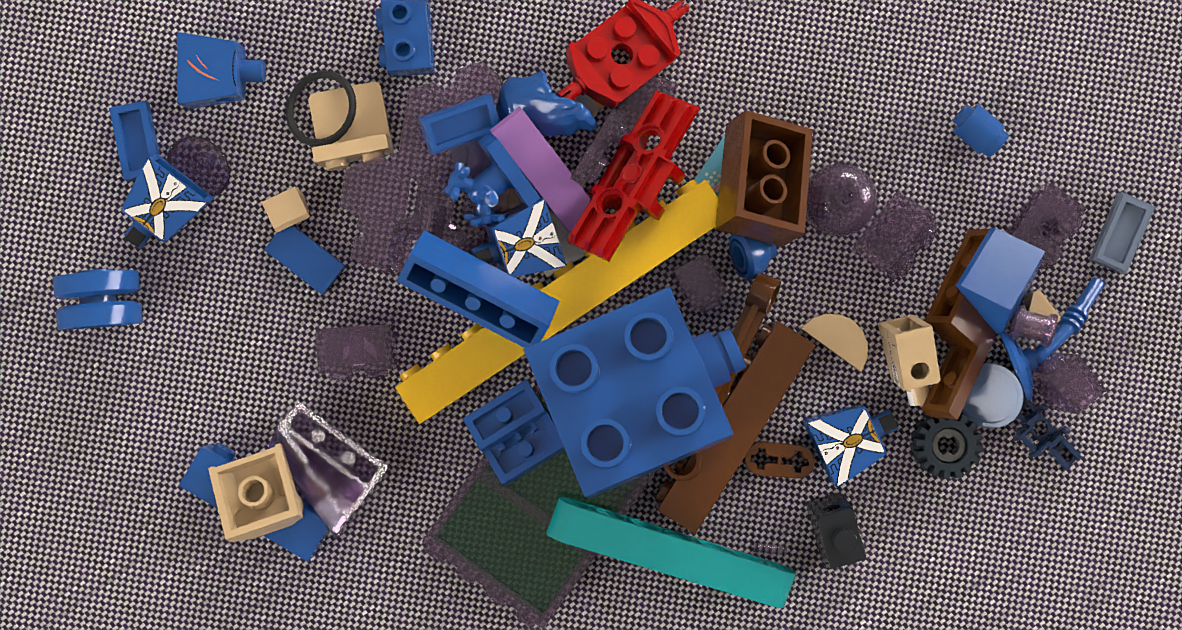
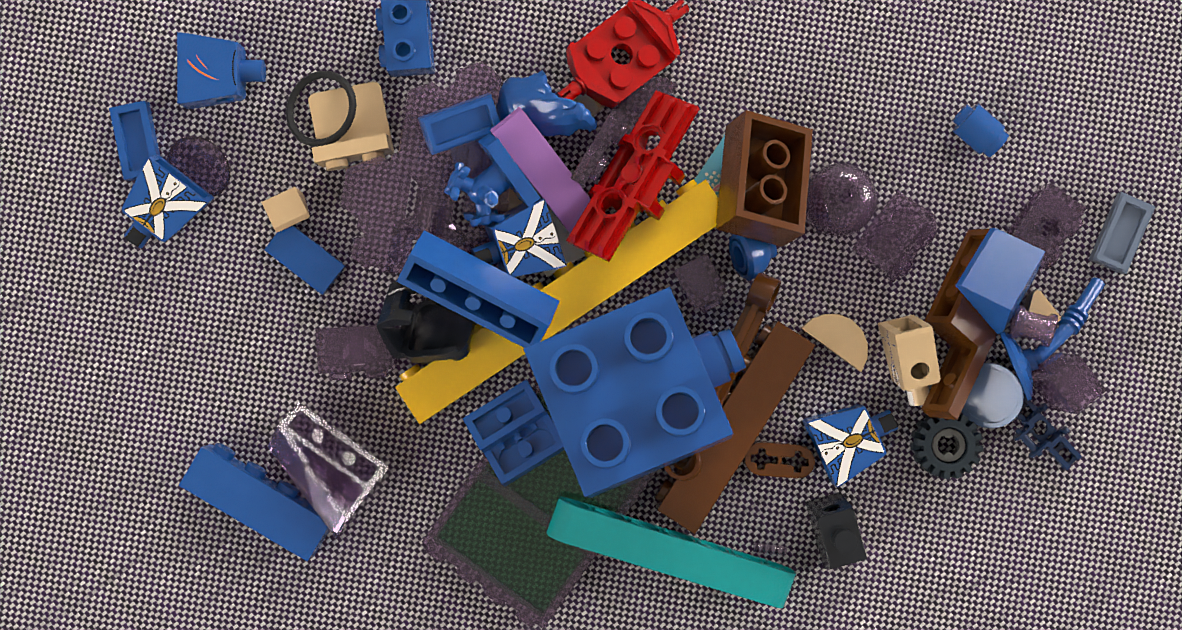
(97, 299): blue wheel -> none
(256, 495): tan slope -> none
(426, 330): none -> black piece

